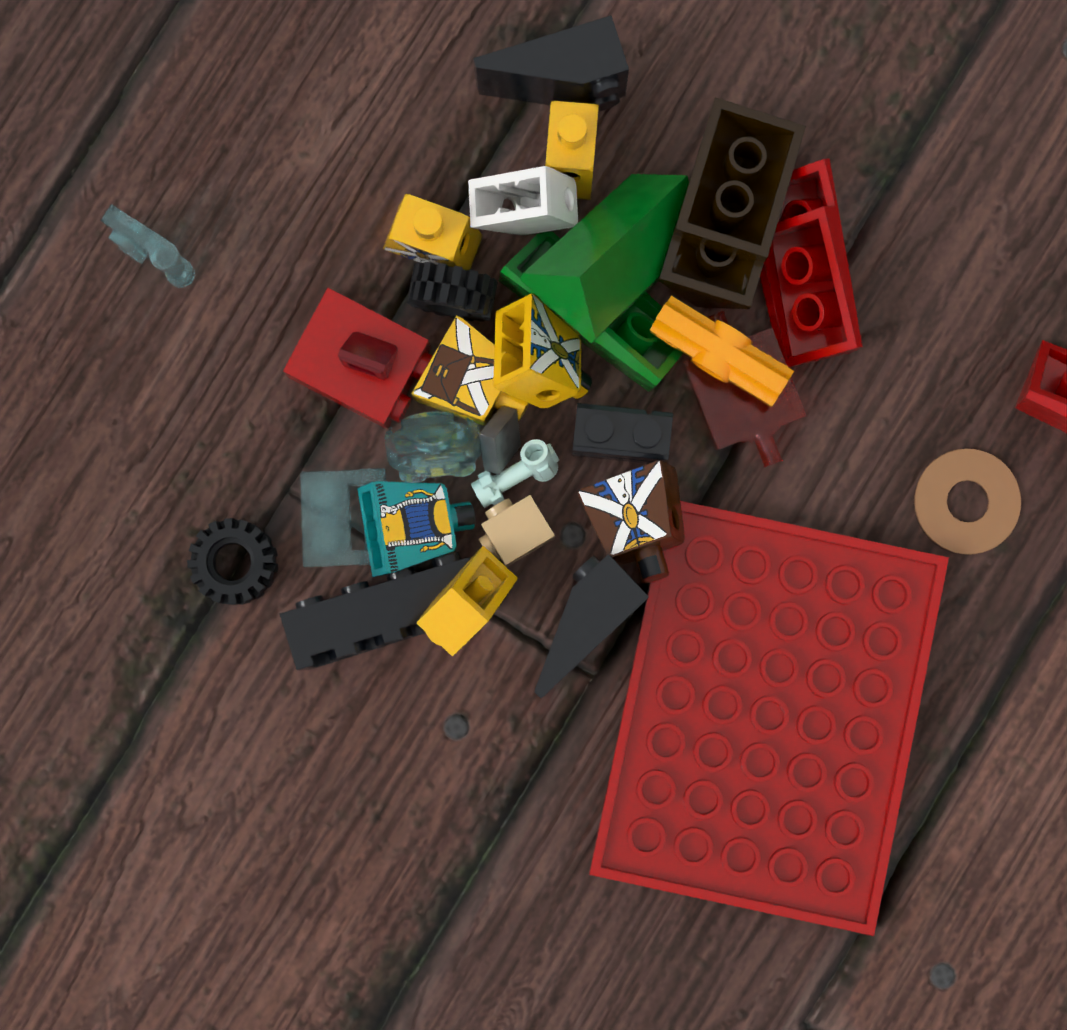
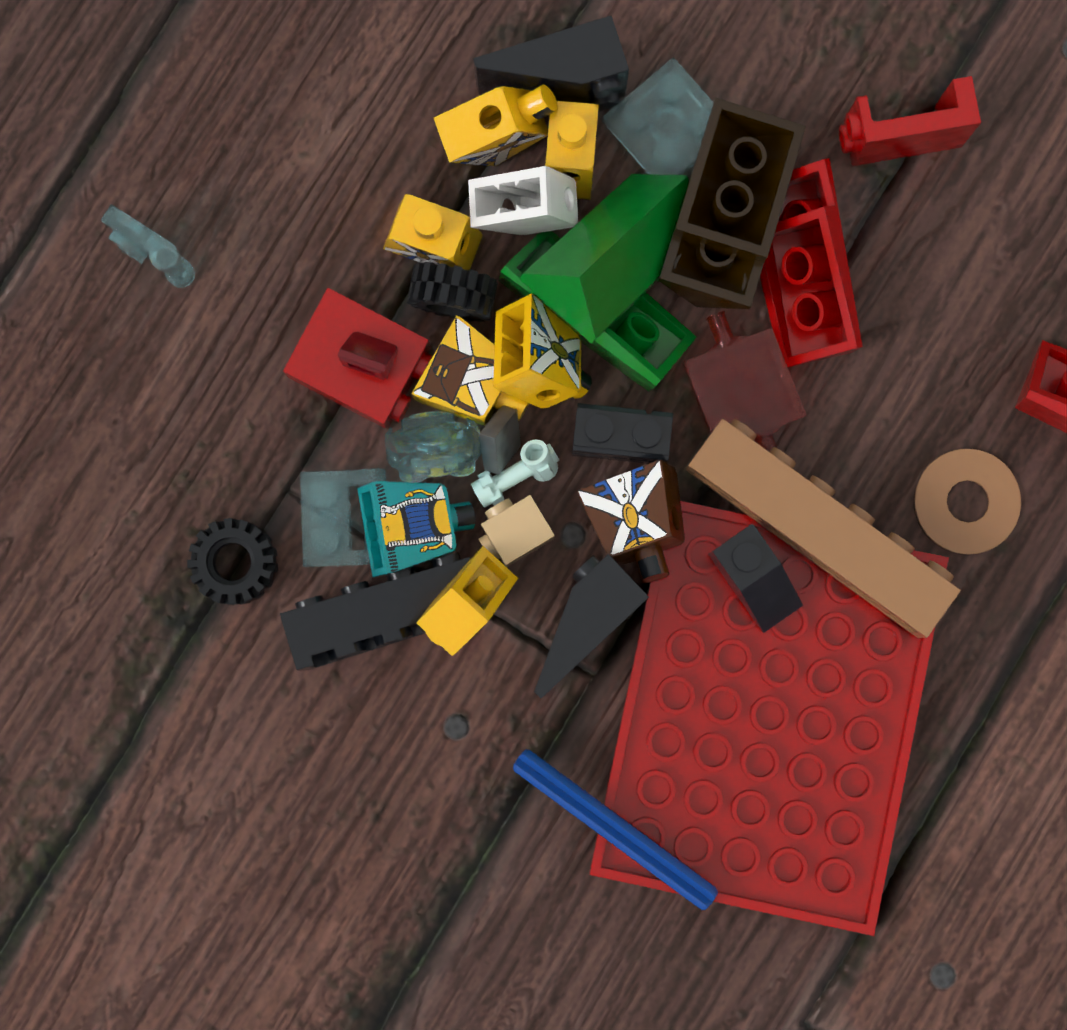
(495, 125): none -> yellow torso
(615, 829): none -> blue axle
(662, 120): none -> clear light blue plate
(721, 351): light orange piece -> none
(756, 577): none -> black slope
(823, 529): none -> medium nougat brick
(912, 135): none -> red panel

